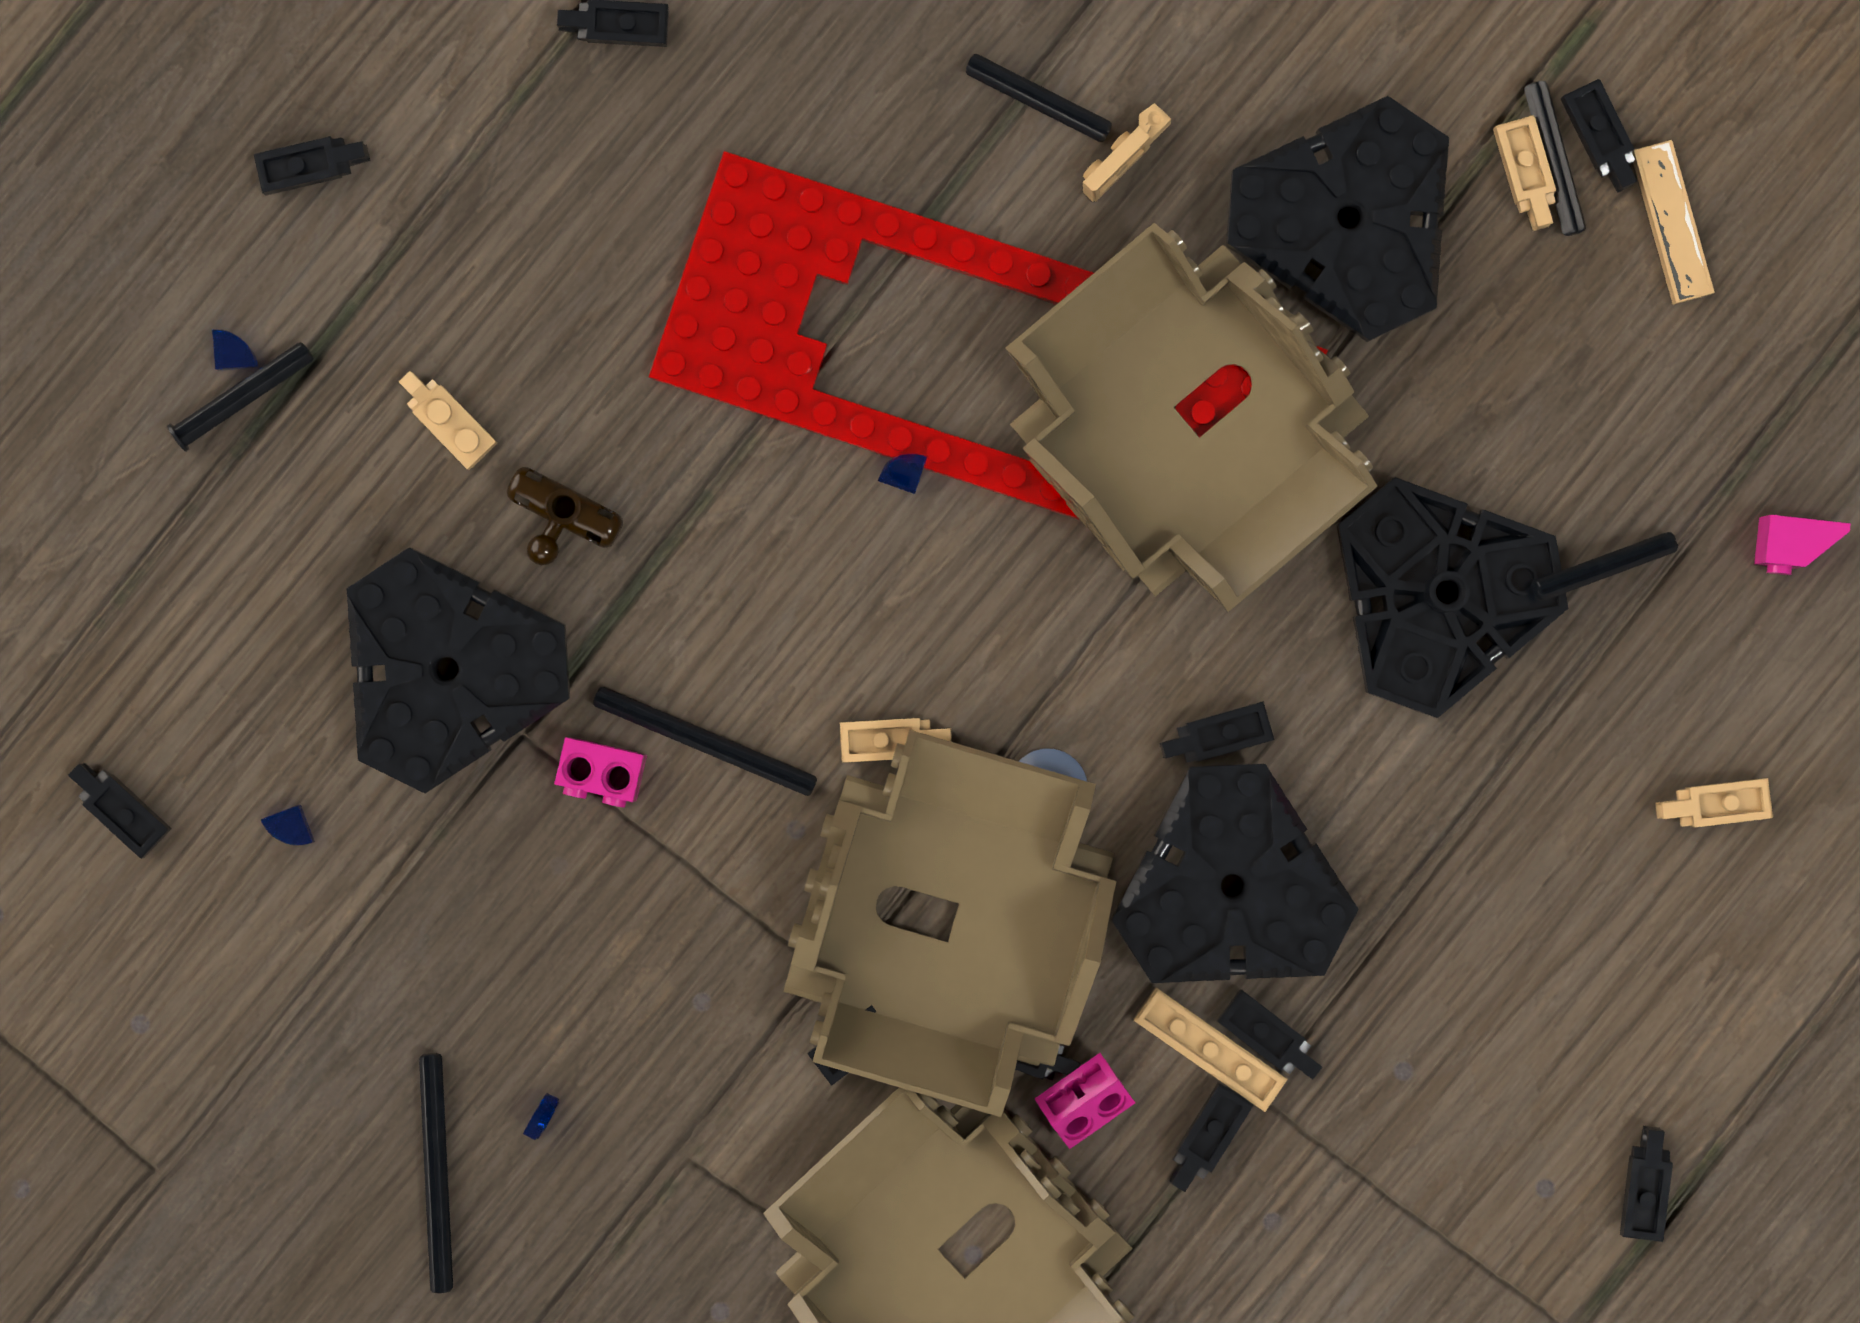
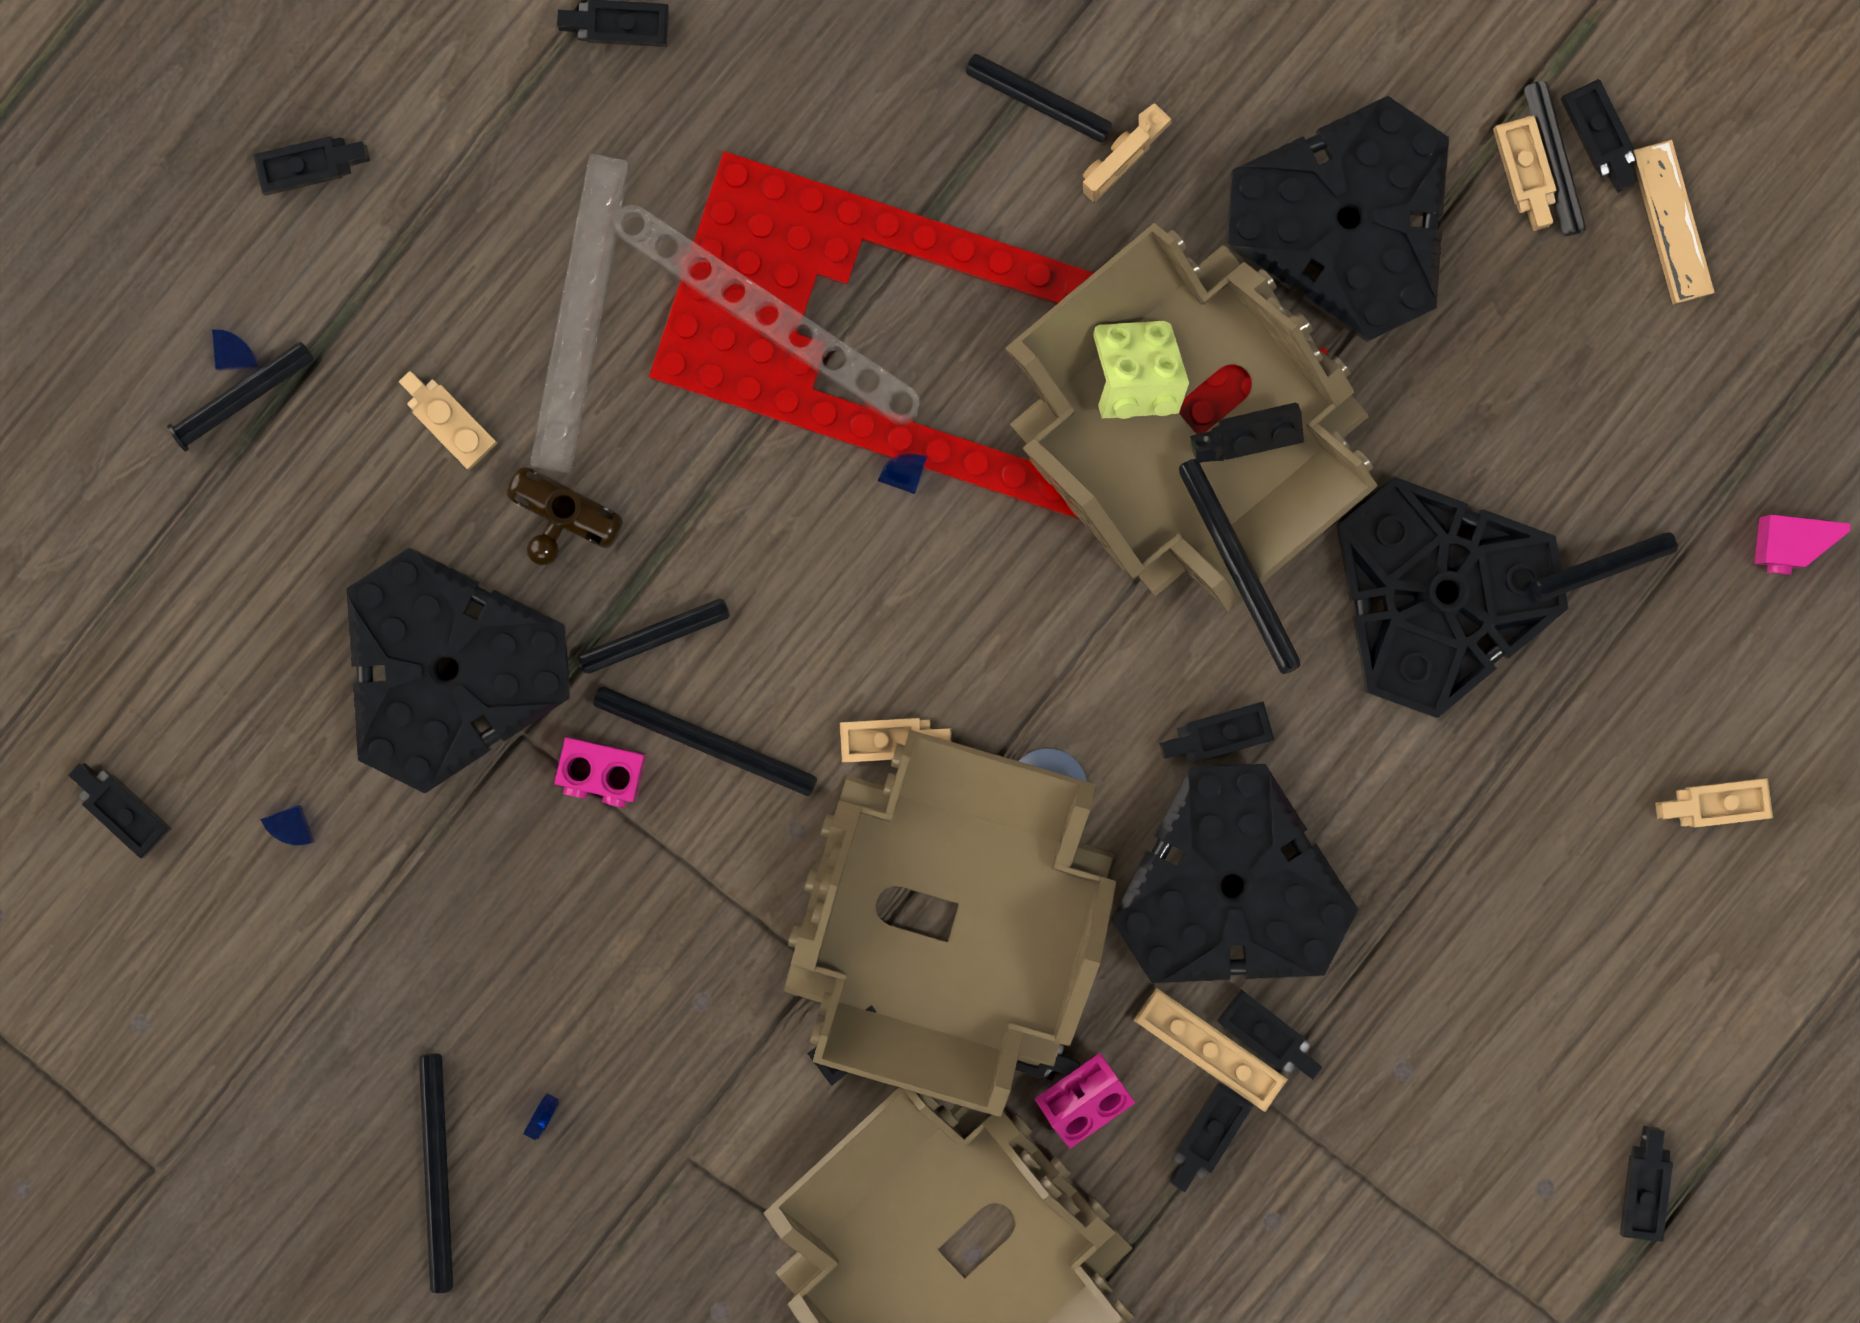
(579, 314): none -> clear plate
(653, 636): none -> black axle
(756, 298): none -> clear beam
(1140, 369): none -> yellowish green bracket
(1239, 566): none -> black axle
(1250, 434): none -> black hinge

